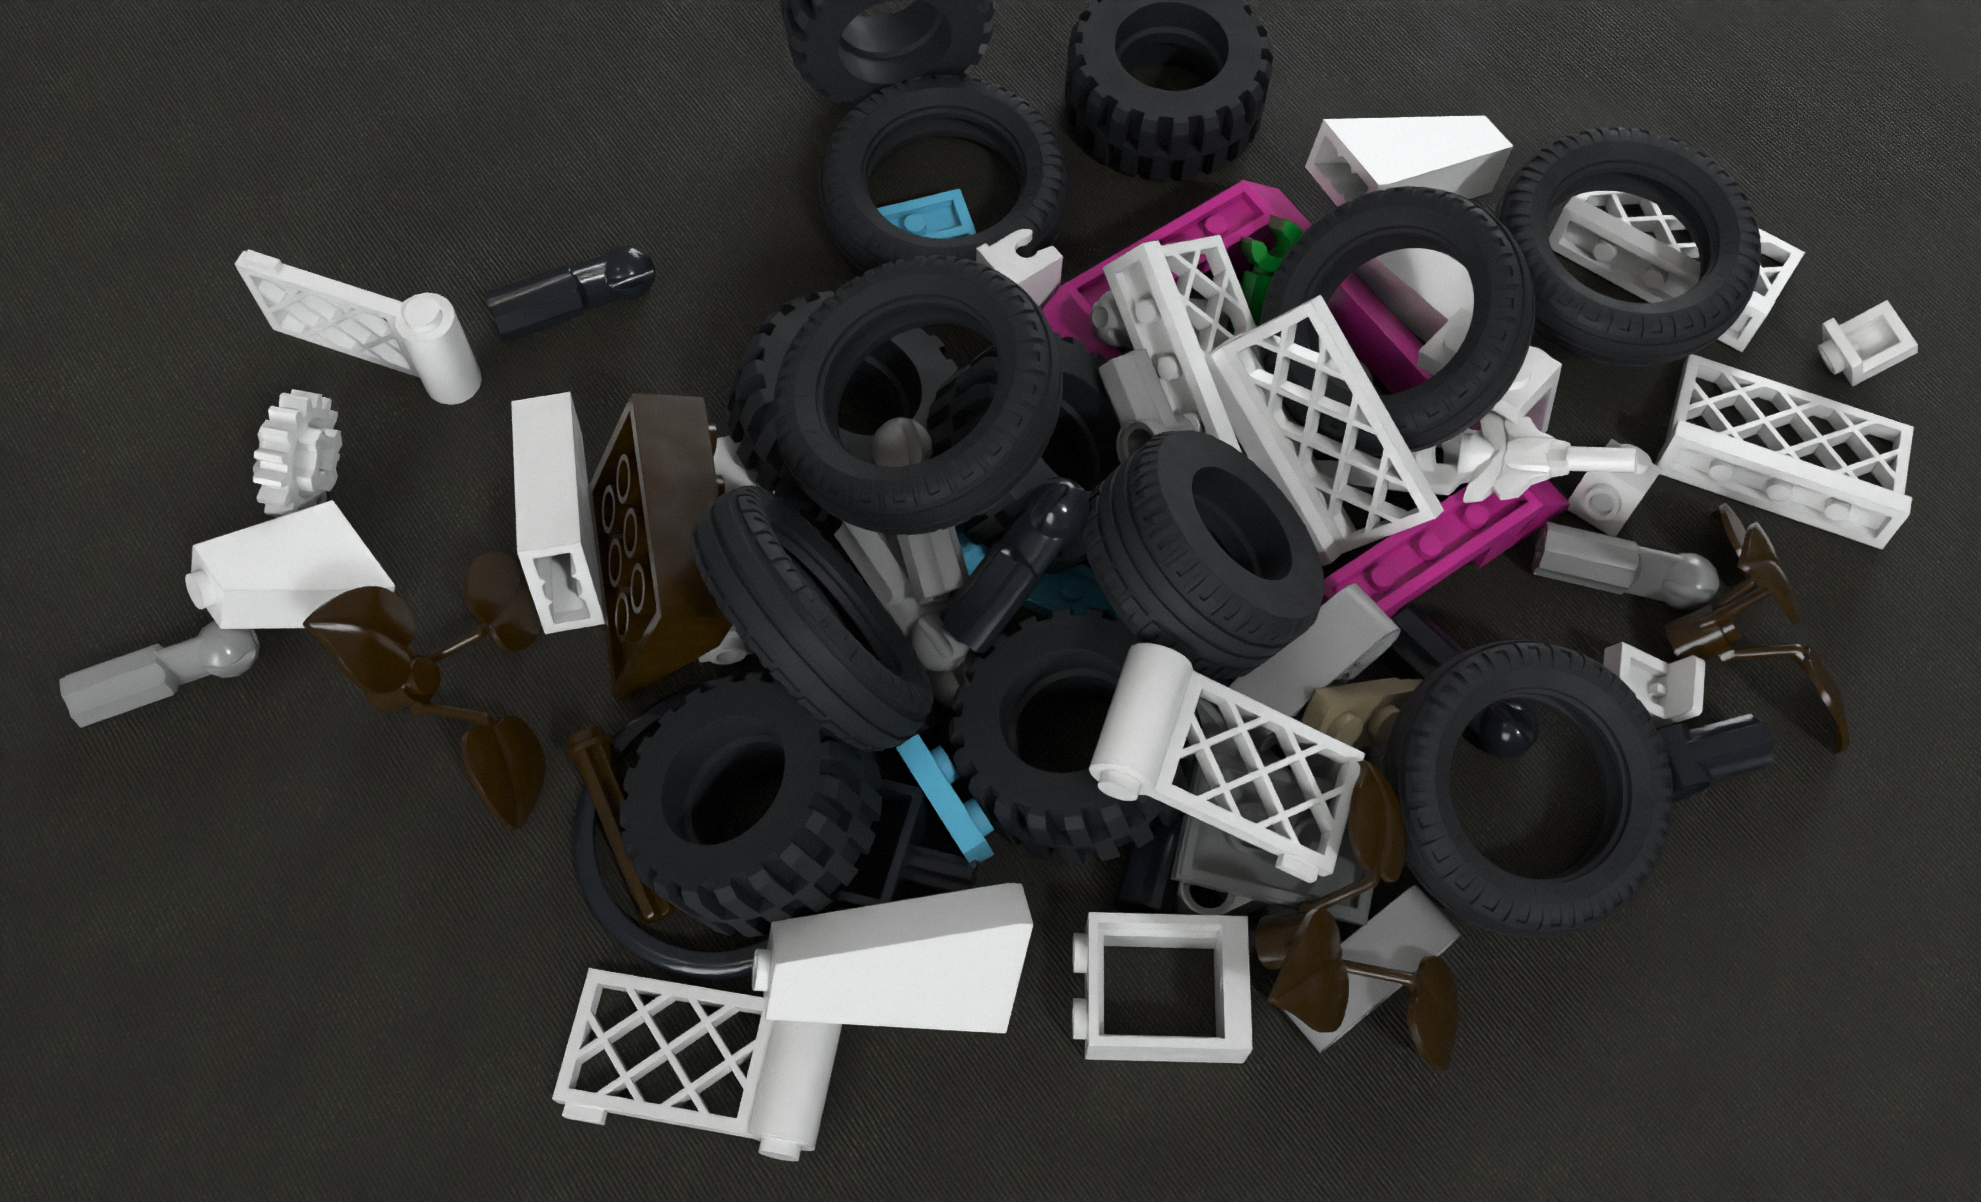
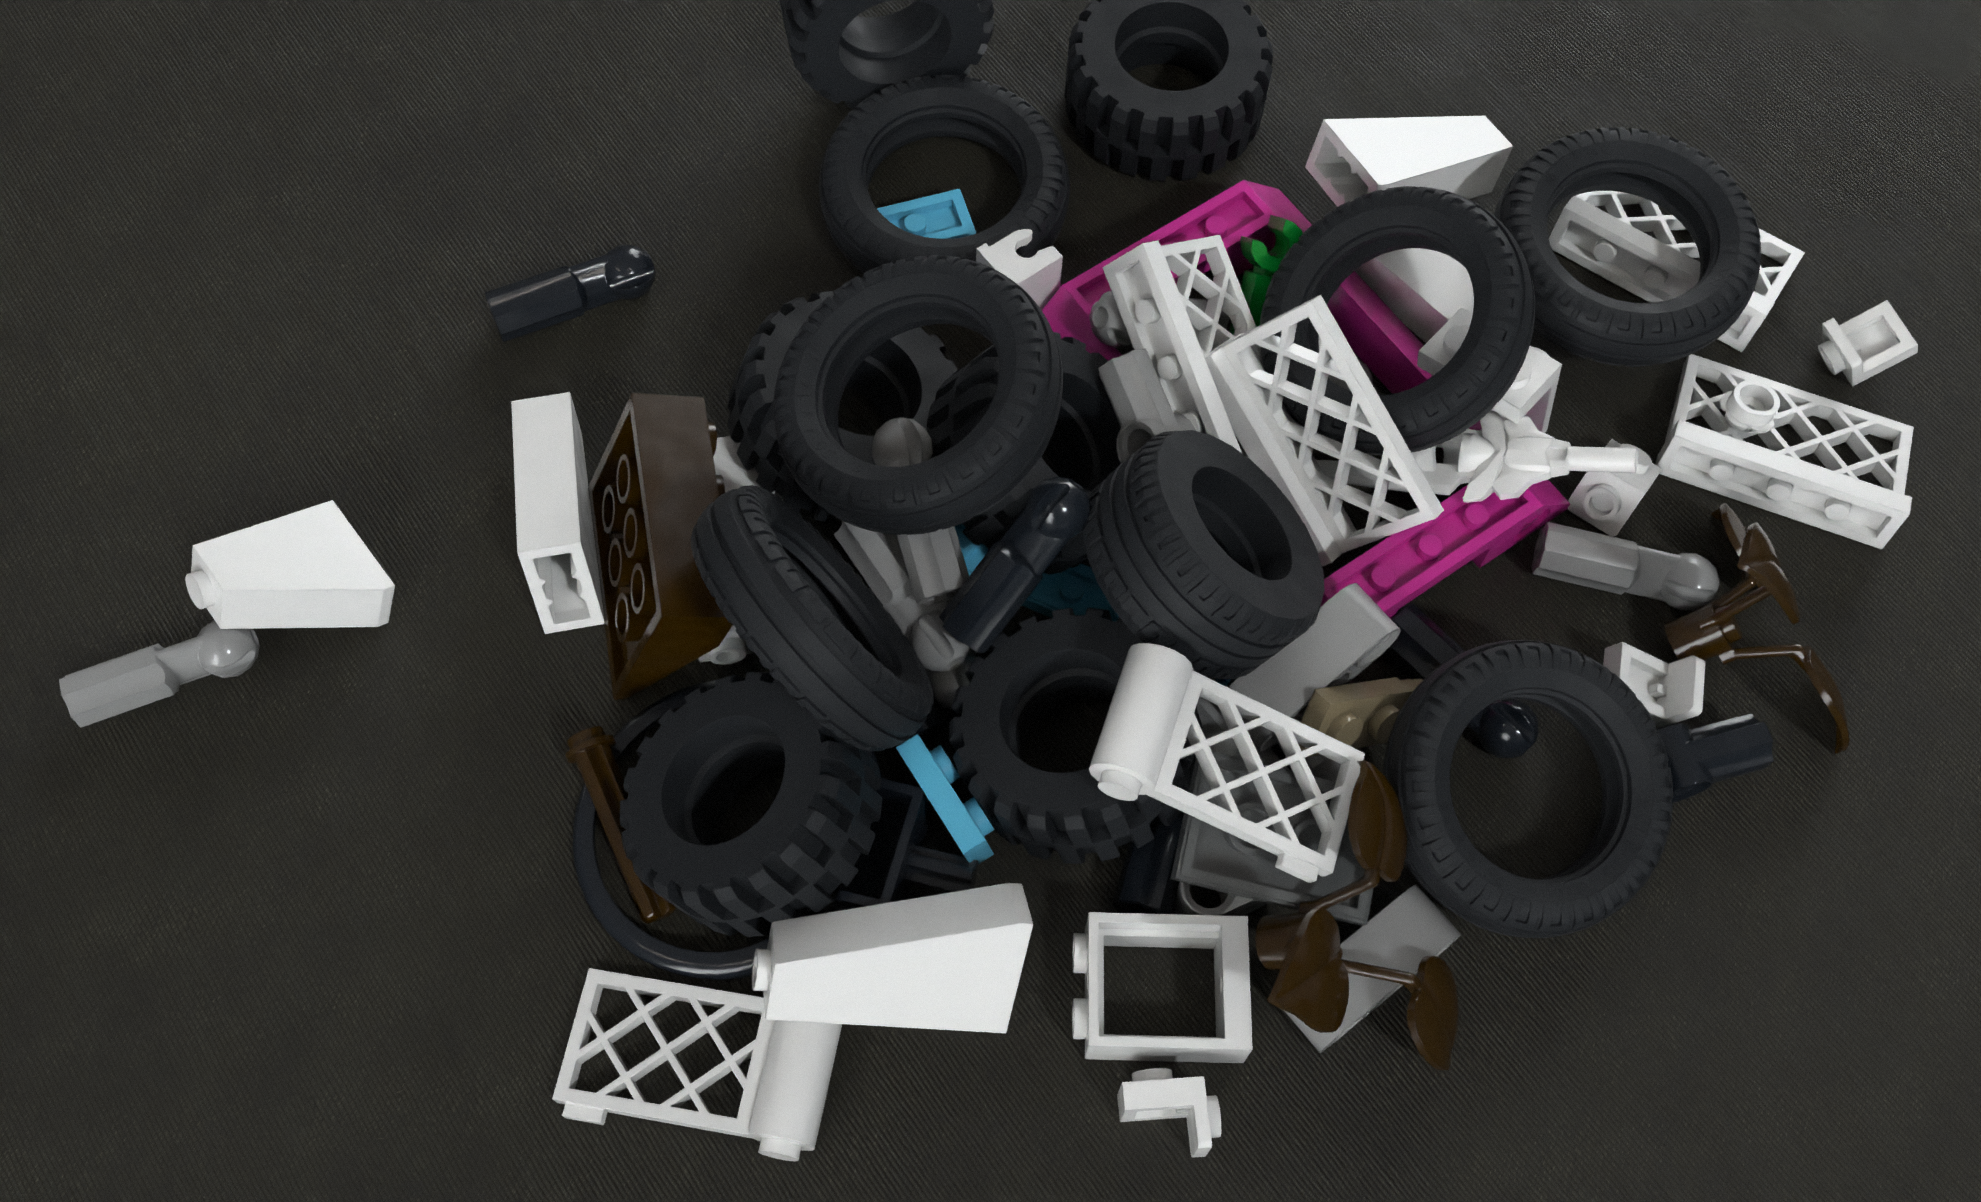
(297, 453): white gear -> none
(370, 642): dark brown plant -> none
(417, 338): white piece -> none
(1158, 1095): none -> white bracket
(1751, 407): none -> white plate

